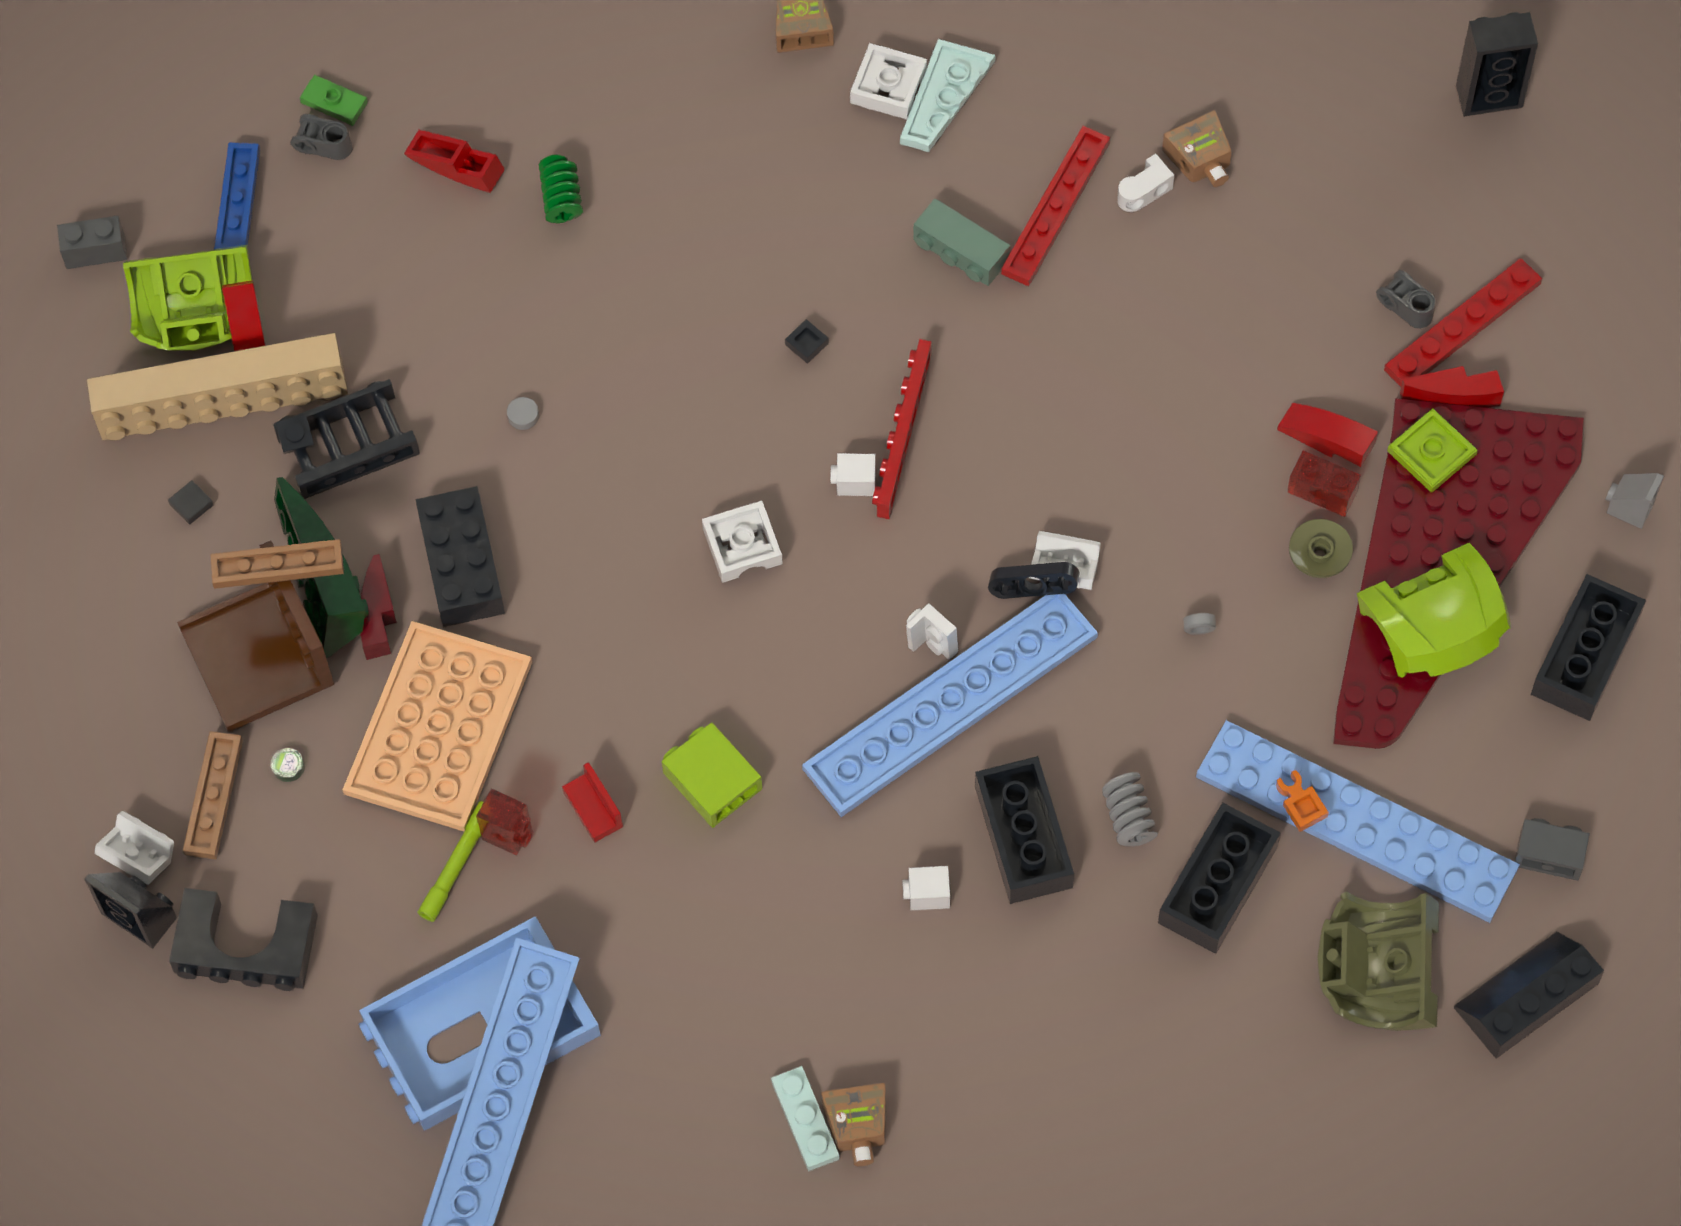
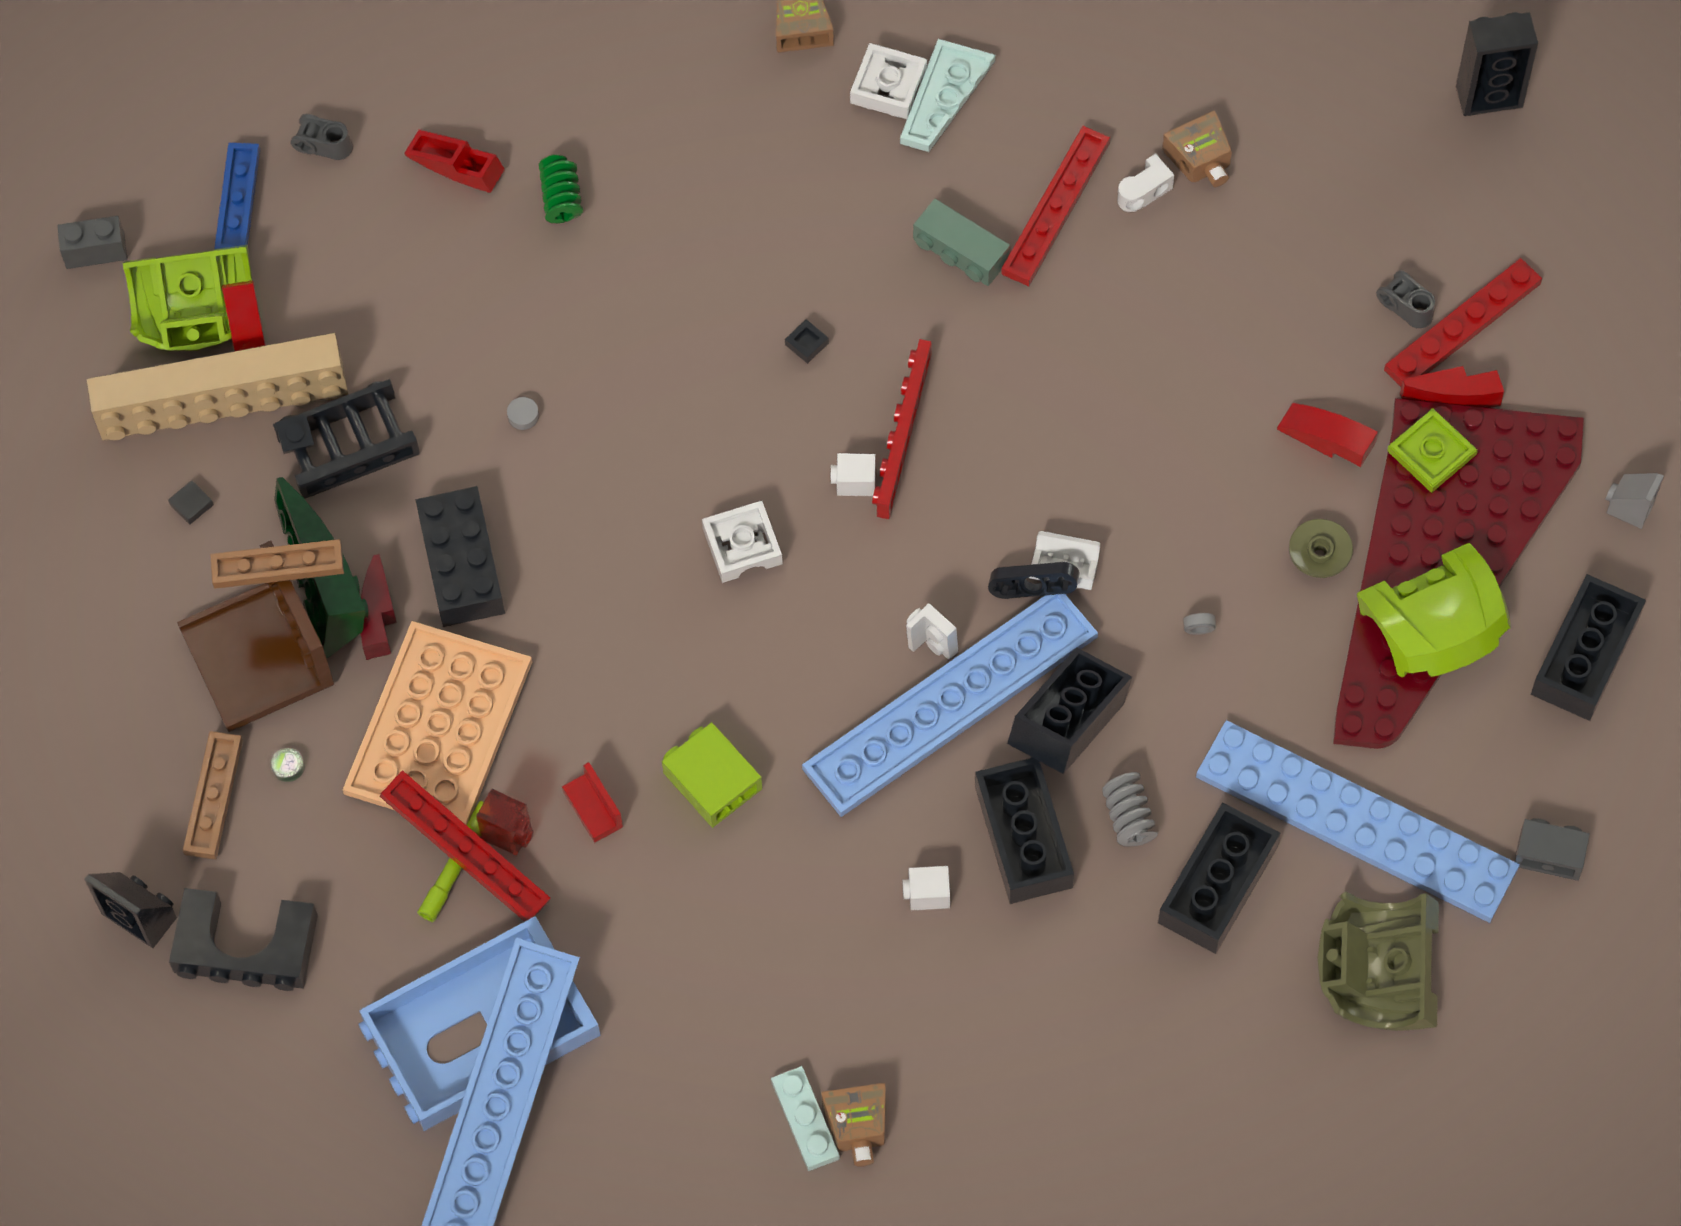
(136, 848): white bracket -> none
(333, 100): bright green plate -> none
(464, 847): none -> red plate
(1069, 710): none -> black brick
(1302, 805): orange plate -> none
(1324, 483): clear red brick -> none
(1529, 992): black slope -> none

